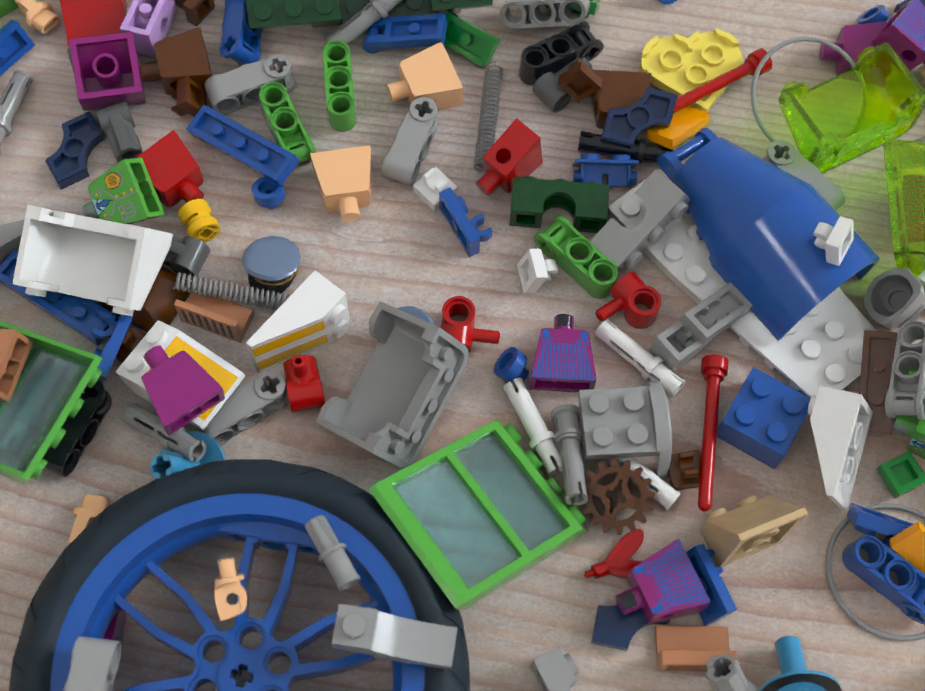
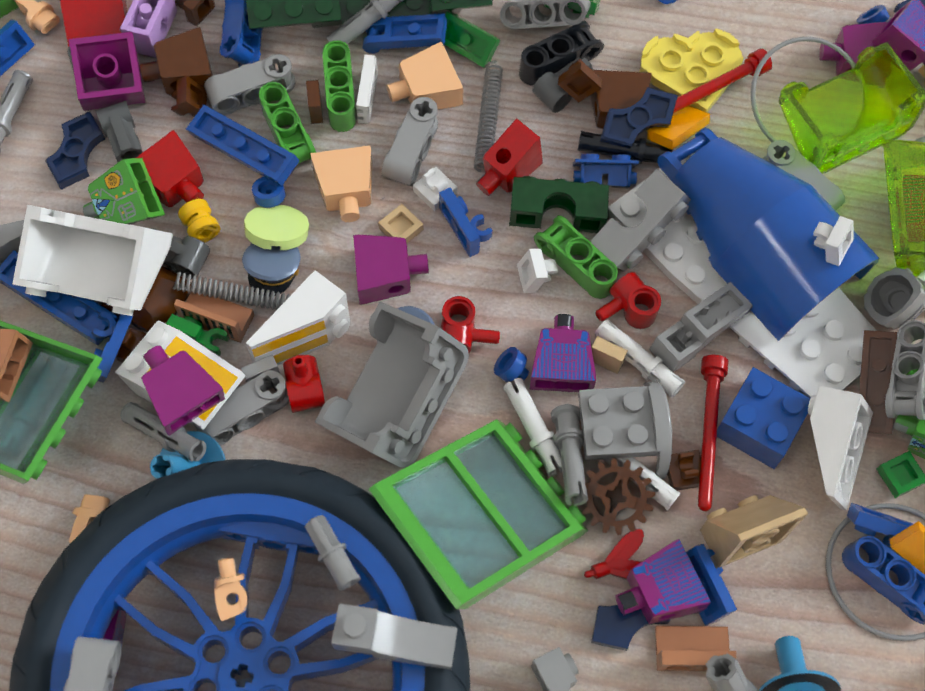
(79, 430): black piece -> none
(194, 330): none -> green plate
(258, 367): none -> light grey tile
(276, 227): none -> yellowish green tile
(314, 101): none -> reddish brown tile
(367, 89): none -> white tile
(385, 267): none -> magenta torso
(401, 224): none -> tan tile
(608, 354): none -> tan tile

